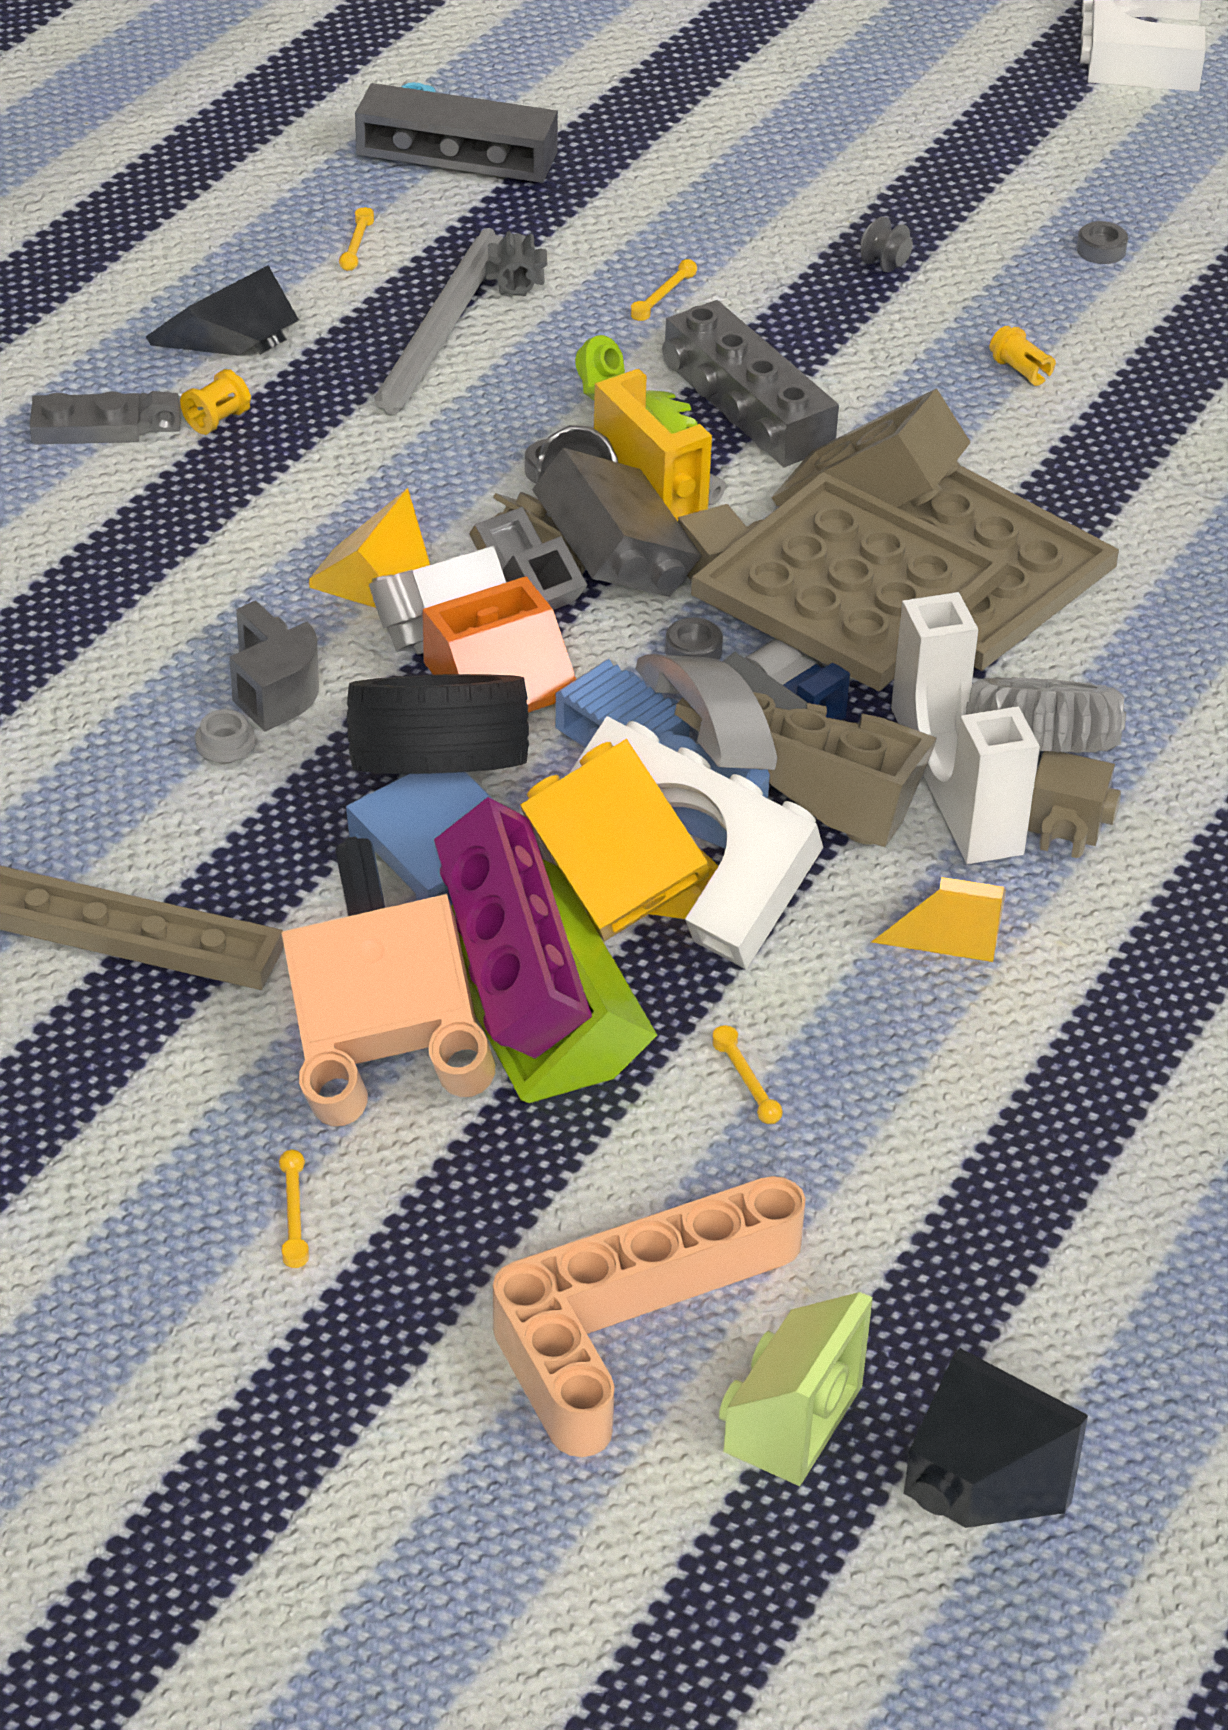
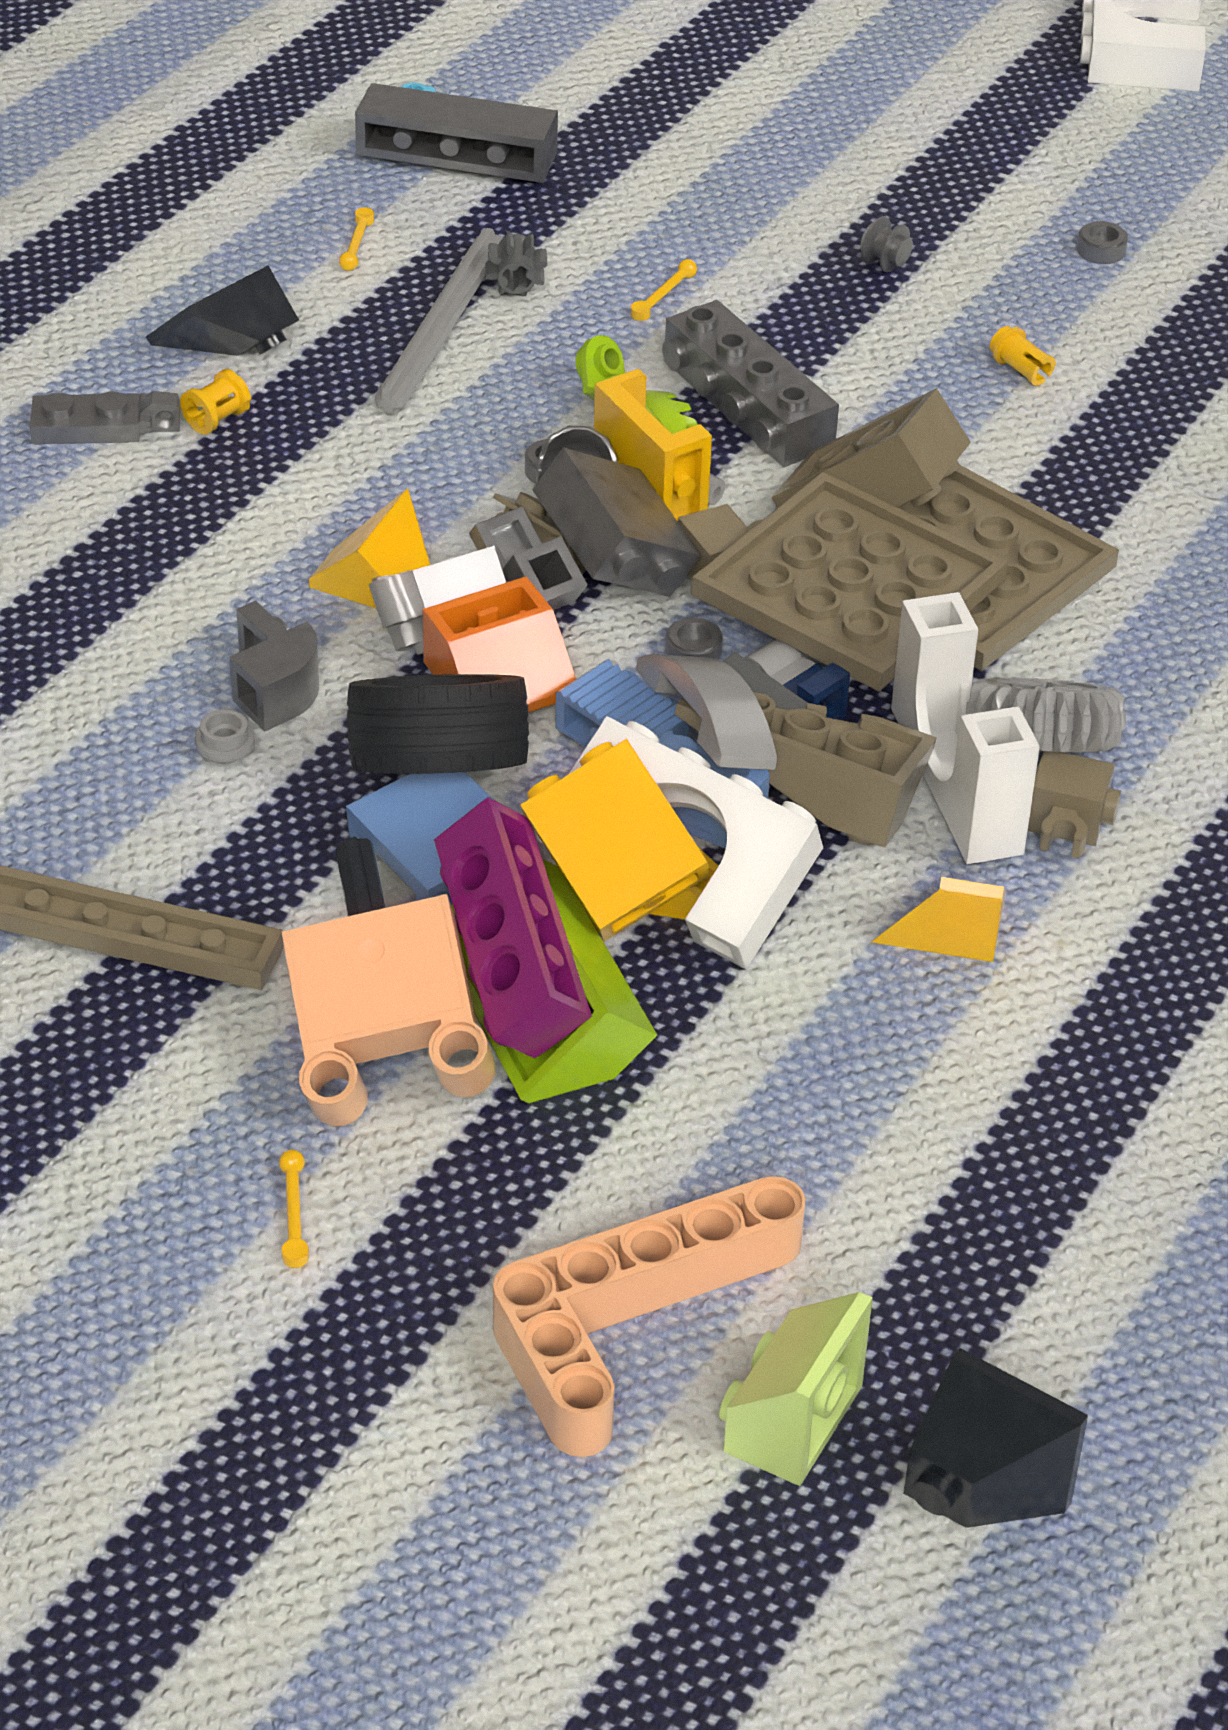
(726, 1040): yellow hinge -> none

